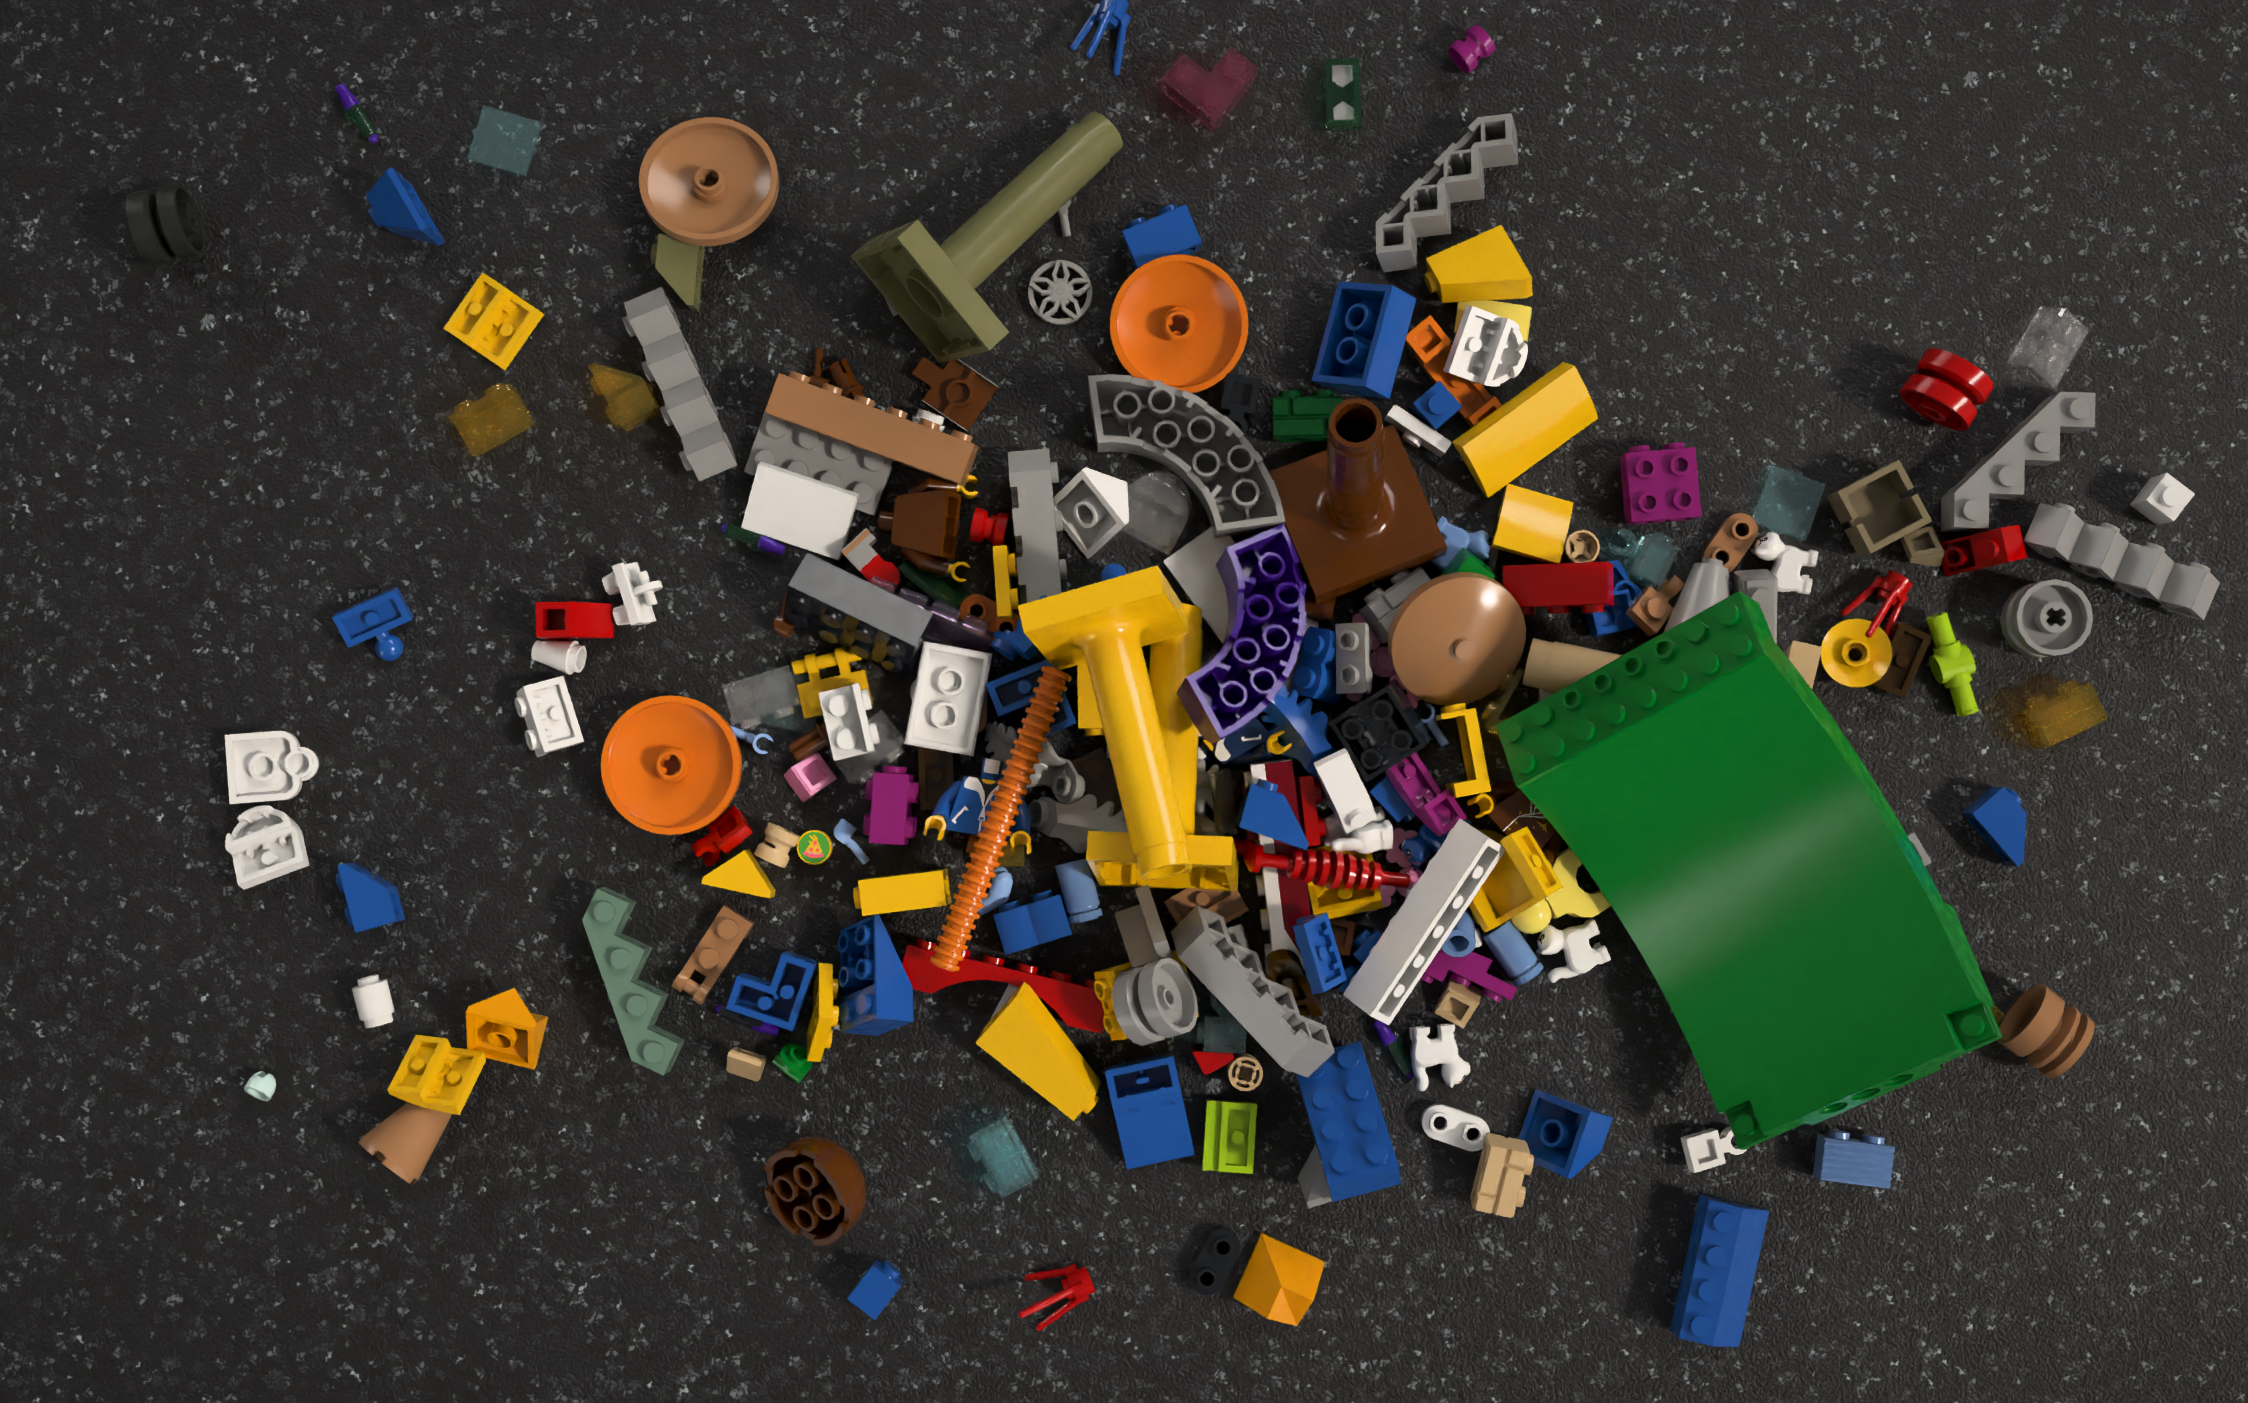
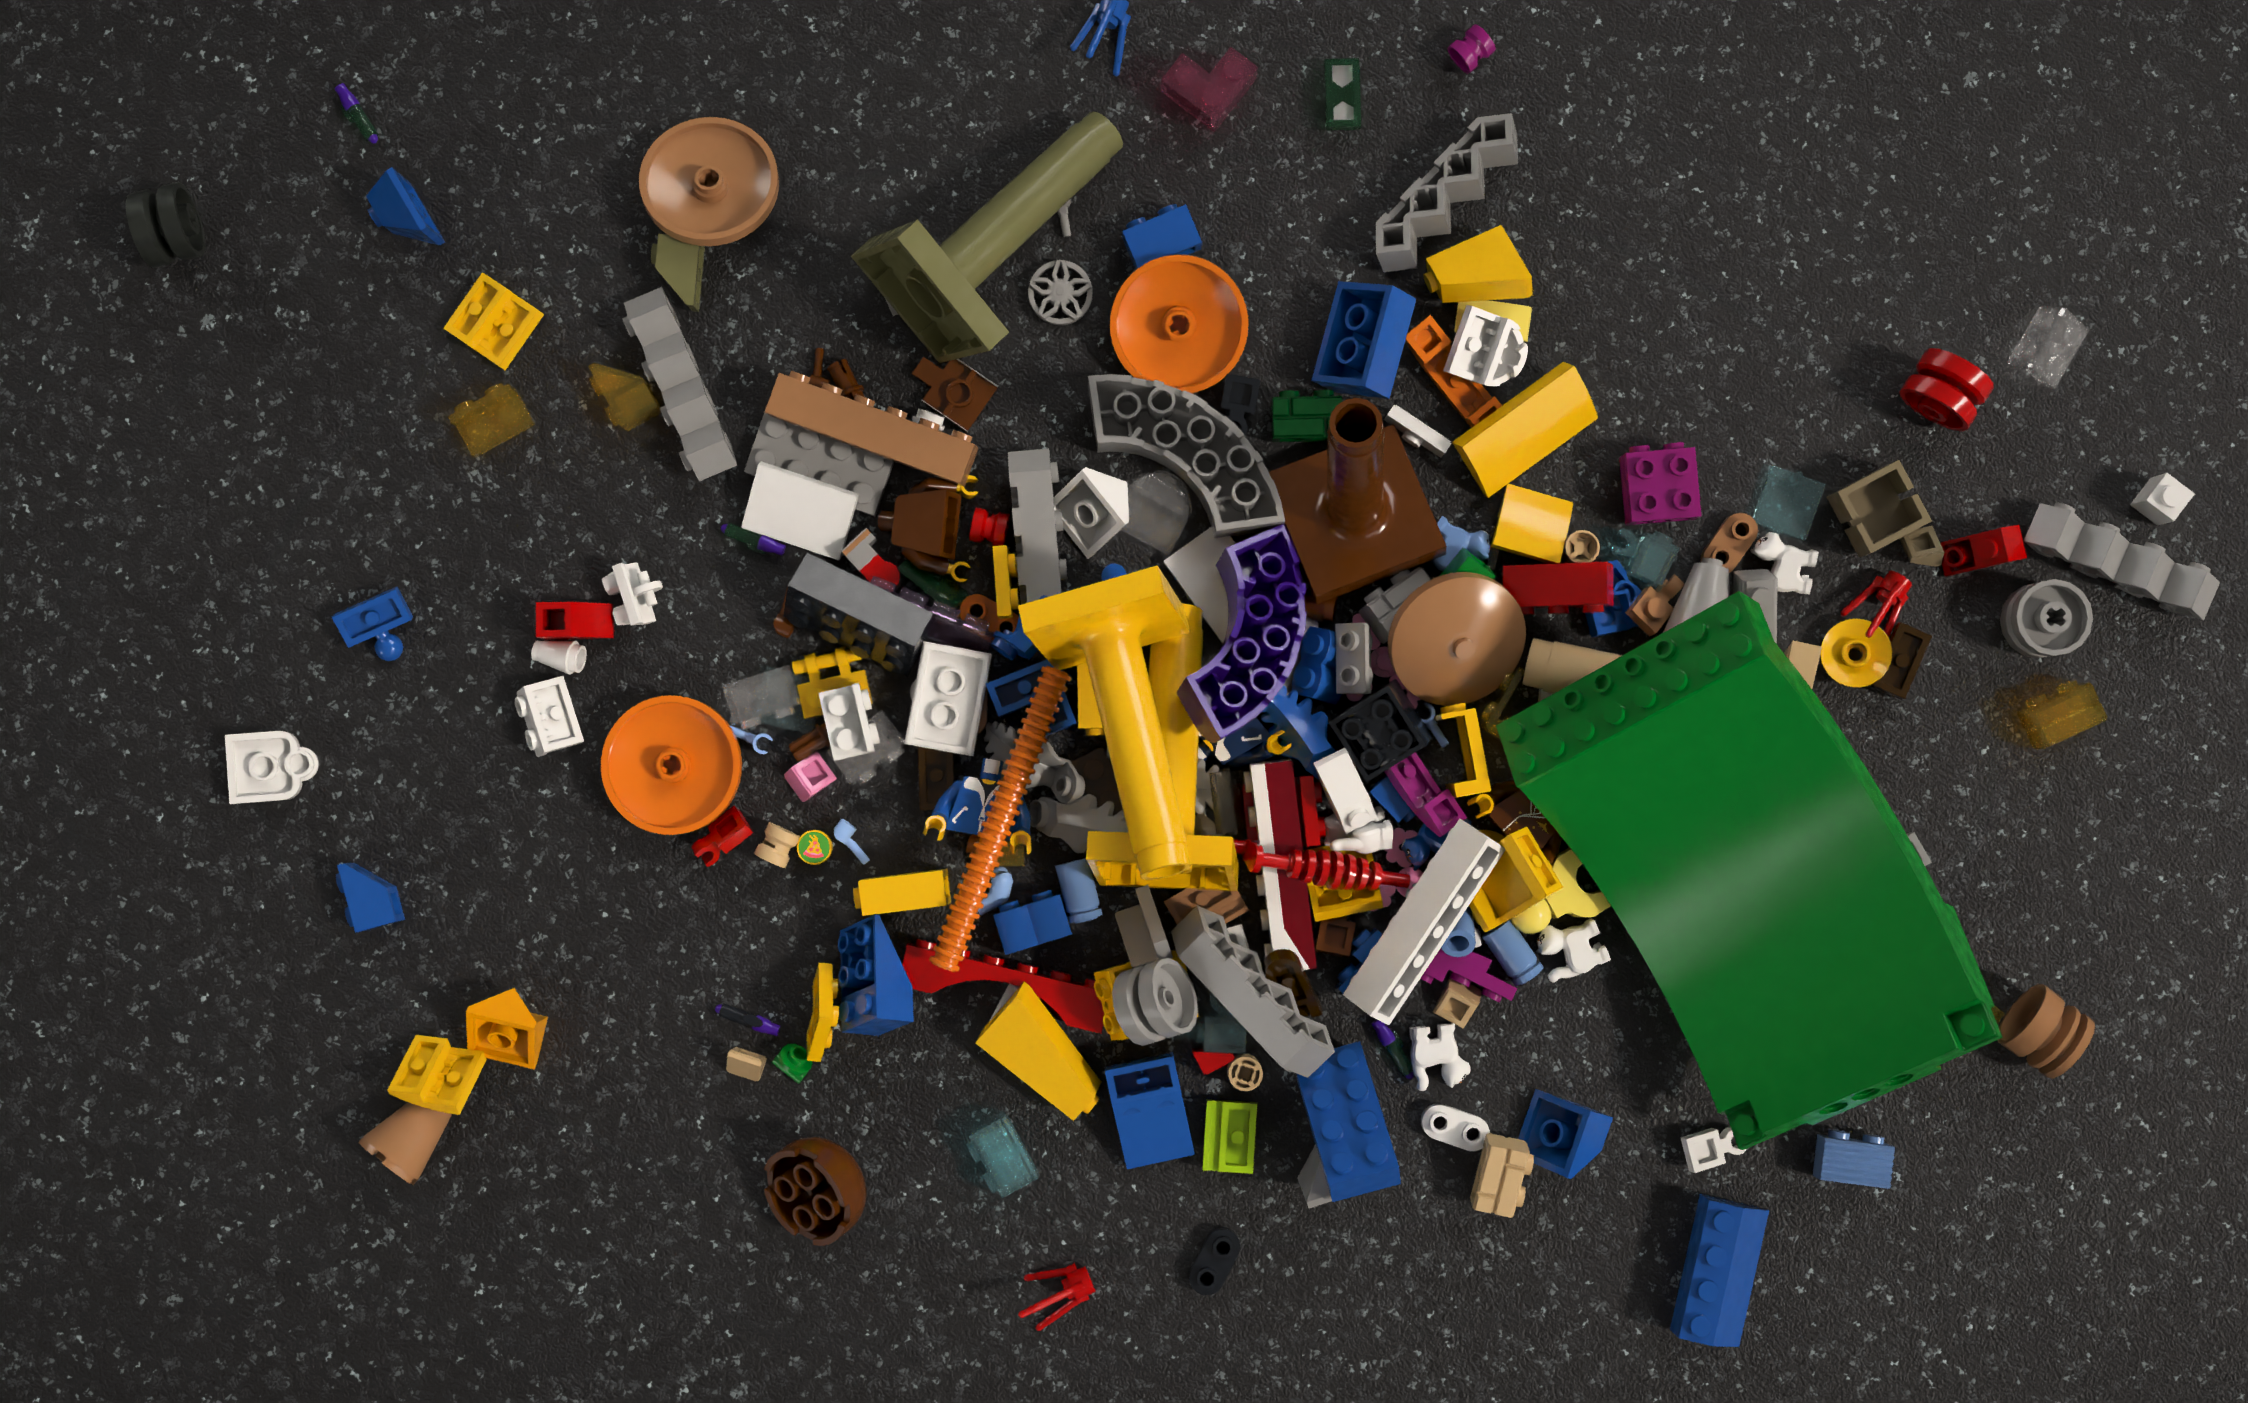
(261, 1086): light aqua hinge -> none
(265, 846): white slope -> none
(373, 1001): white brick -> none
(504, 141): clear light blue piece -> none
(620, 965): sand green brick -> none
(713, 953): medium nougat plate -> none
(741, 875): yellow slope -> none
(776, 1001): blue brick -> none
(876, 1288): blue brick -> none
(891, 806): magenta brick -> none
(1269, 814): blue slope -> none
(1279, 1281): light orange slope -> none
(1319, 952): blue bracket -> none
(1435, 406): blue brick -> none
(1952, 664): lime pin -> none
(2000, 823): blue slope -> none
(2003, 469): light grey brick -> none

